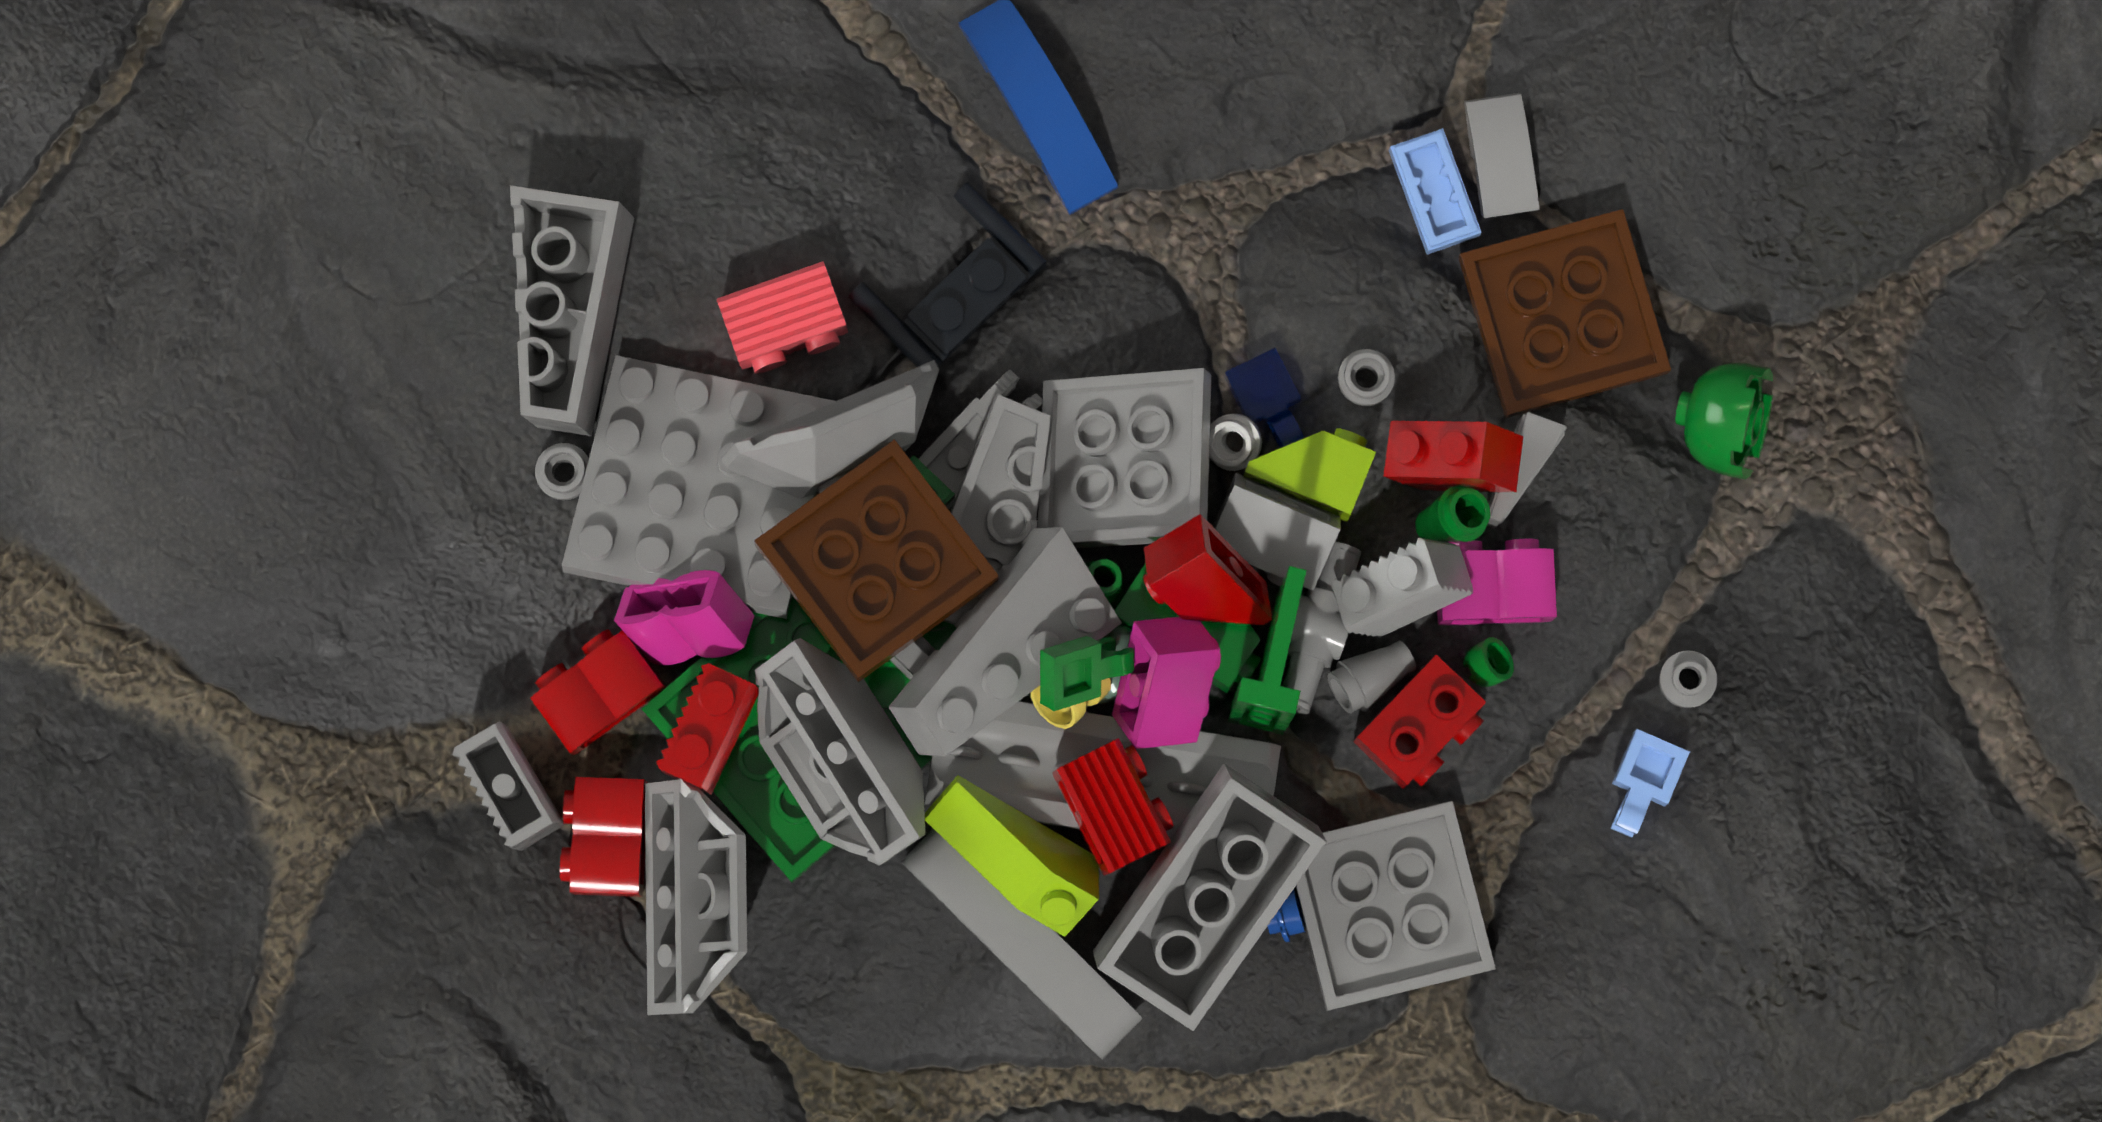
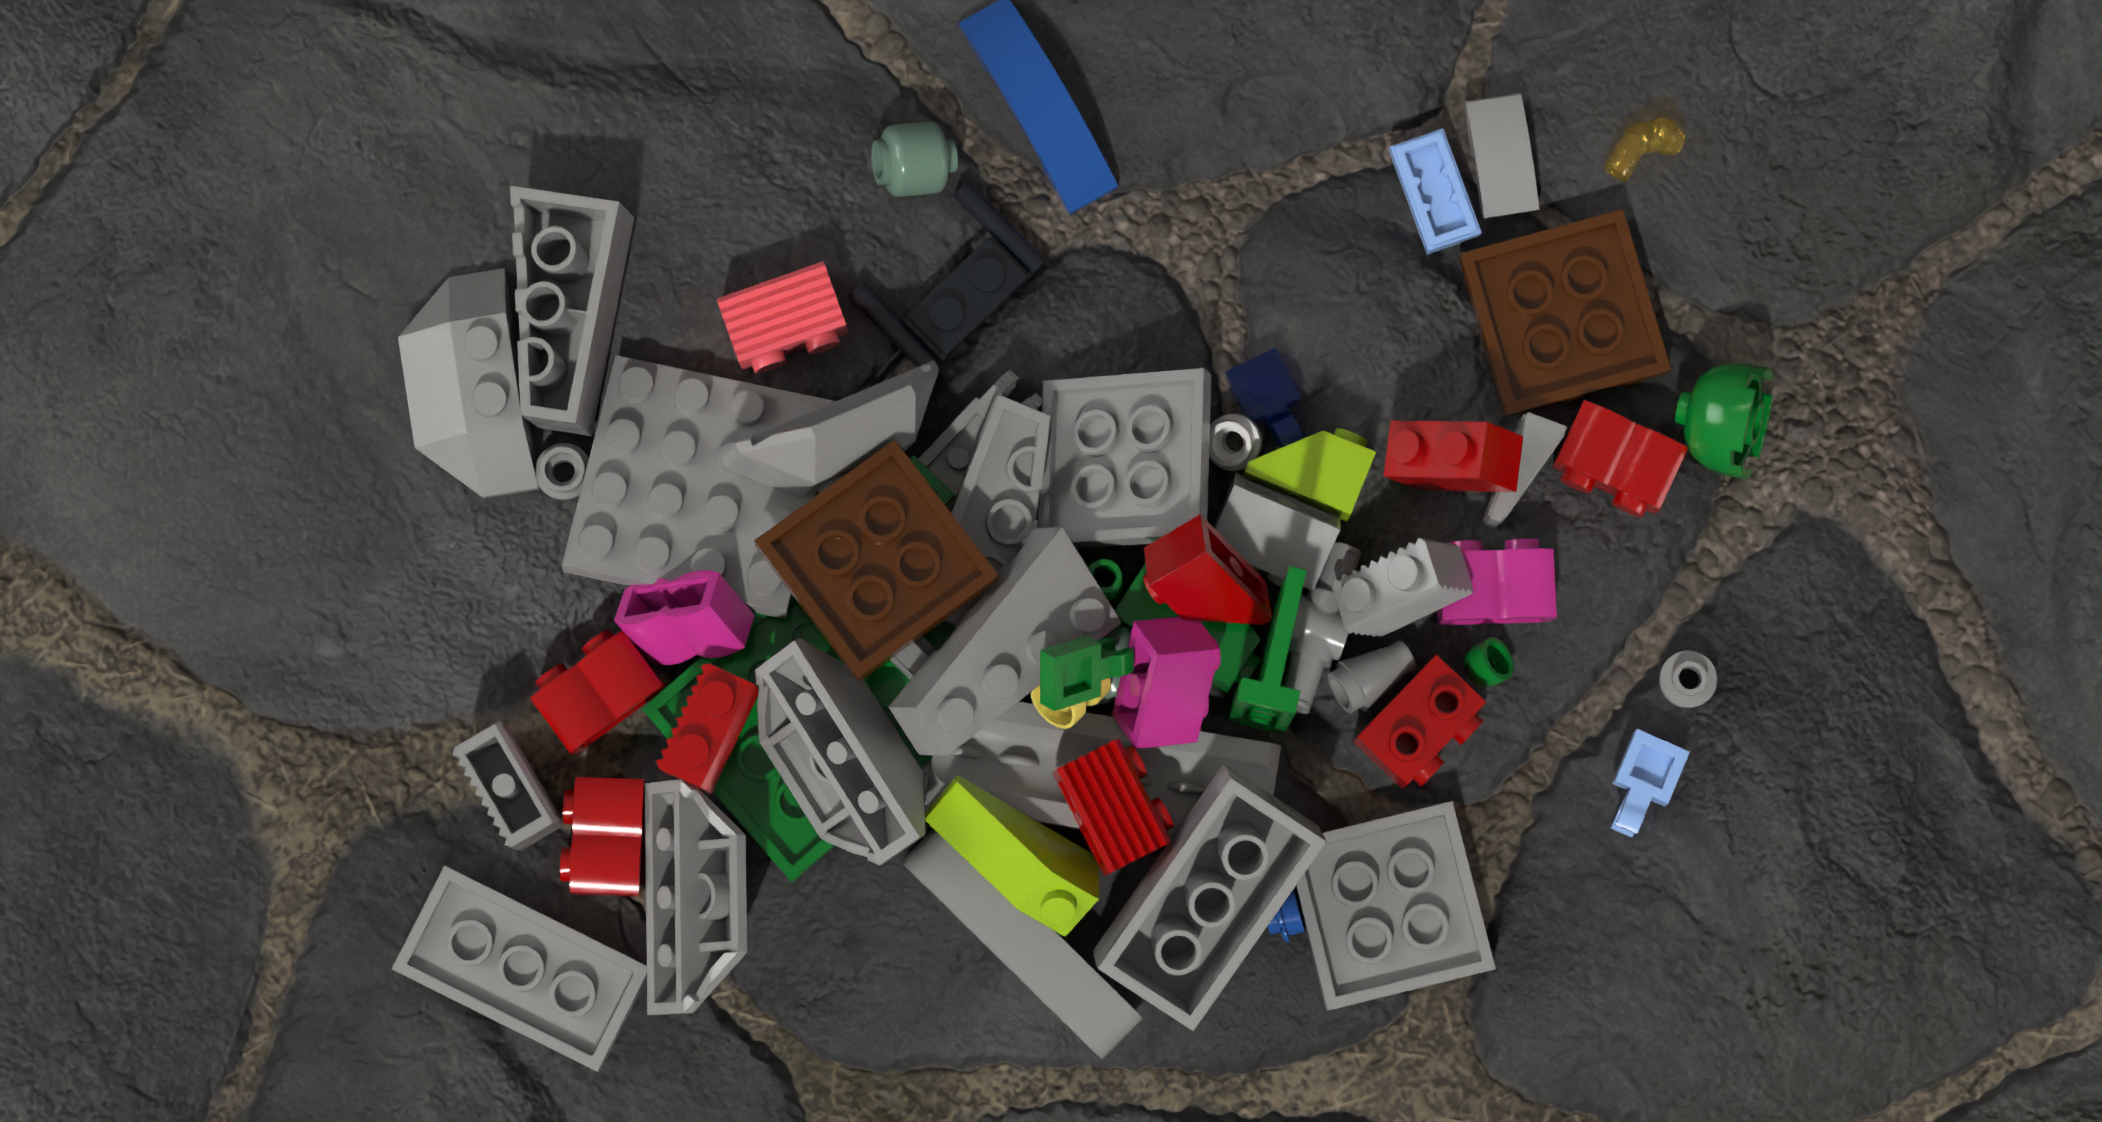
(465, 386): none -> light grey wedge
(521, 968): none -> light grey plate
(913, 159): none -> sand green head
(1370, 360): light grey plate -> none
(1455, 516): green cone -> none
(1620, 459): none -> red brick
(1640, 139): none -> clear yellow arm

